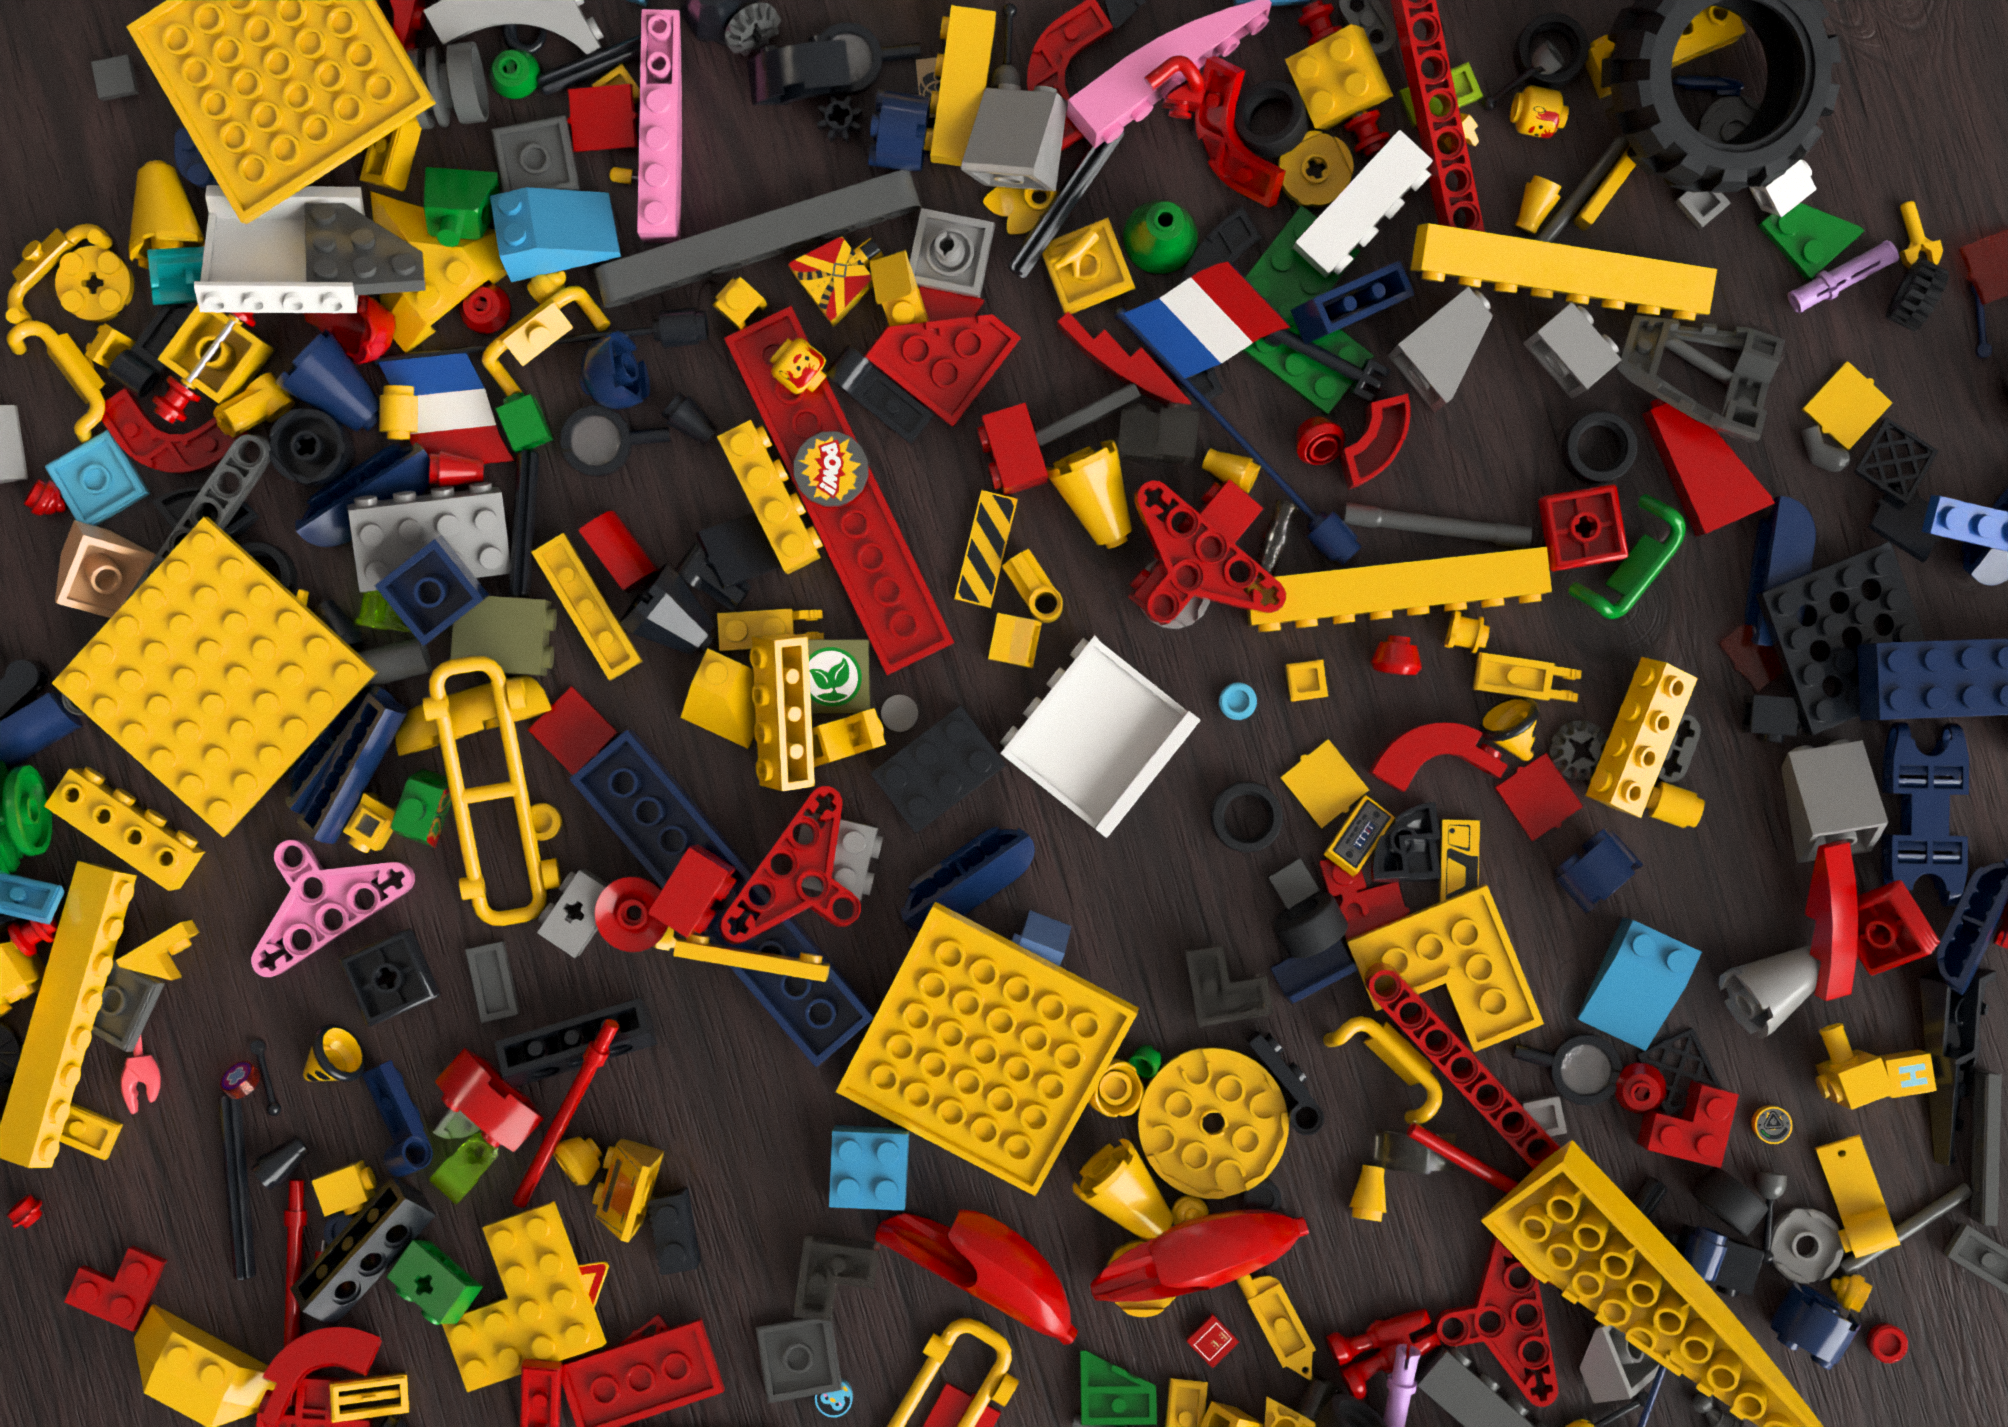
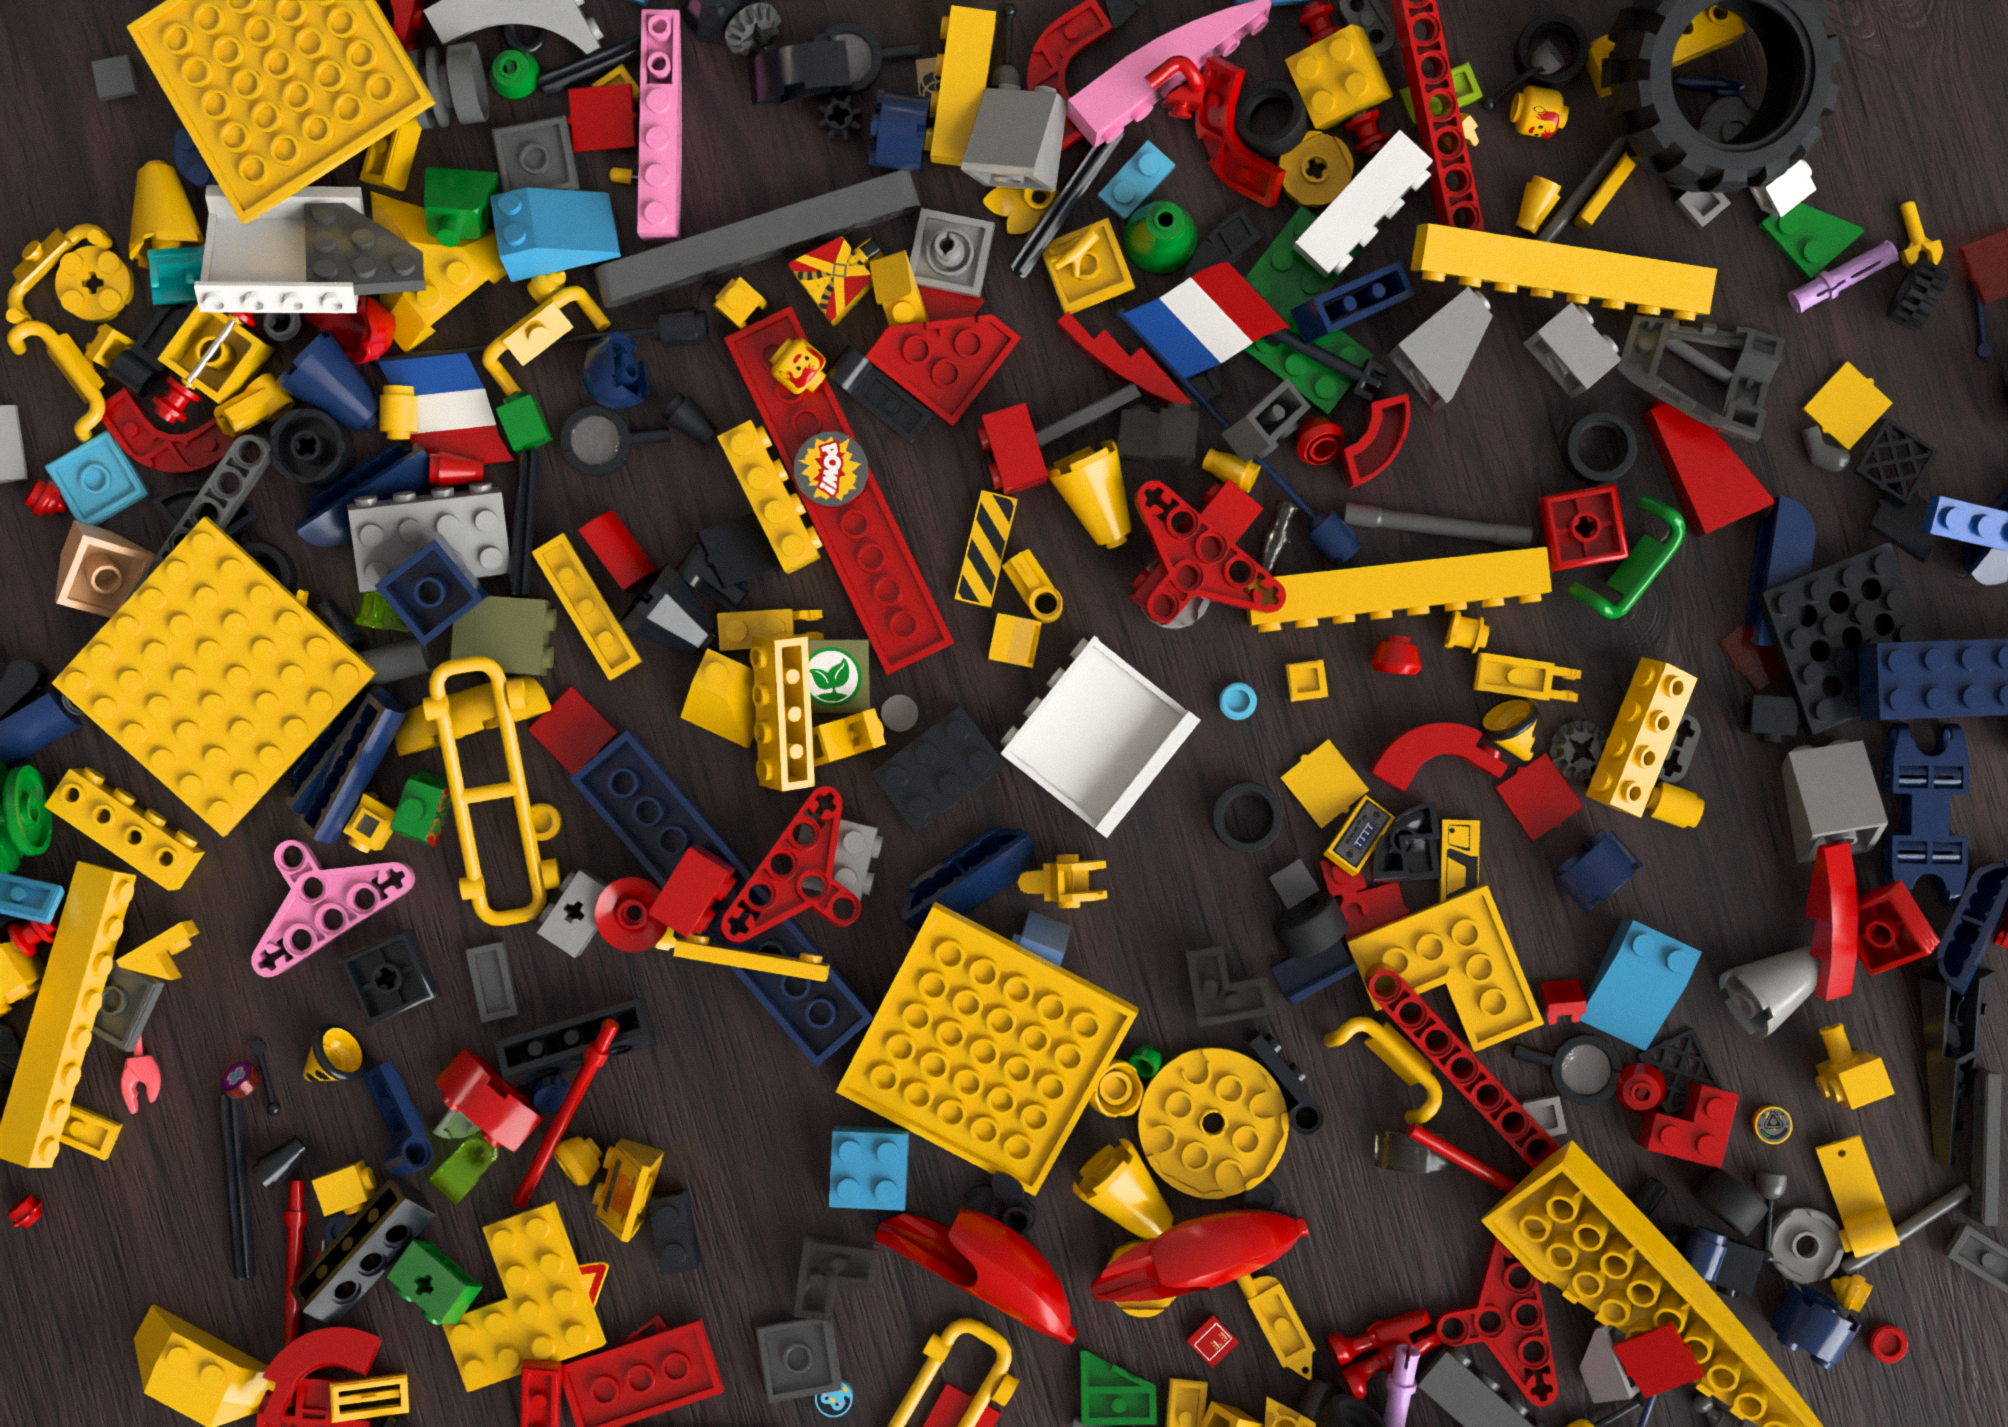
(120, 1298): red plate -> none
(276, 324): none -> dark grey cone
(495, 310): red cone -> none
(550, 1093): none -> dark blue tile
(1001, 1199): none -> black plate
(1063, 881): none -> yellow hinge
(1136, 180): none -> medium azure plate
(1188, 1208): yellow plate -> none
(1265, 421): none -> dark grey brick
(1369, 1196): yellow cone -> none
(1563, 998): none -> red tile
(1658, 1359): none -> red piece
(1910, 1072): yellow brick -> none

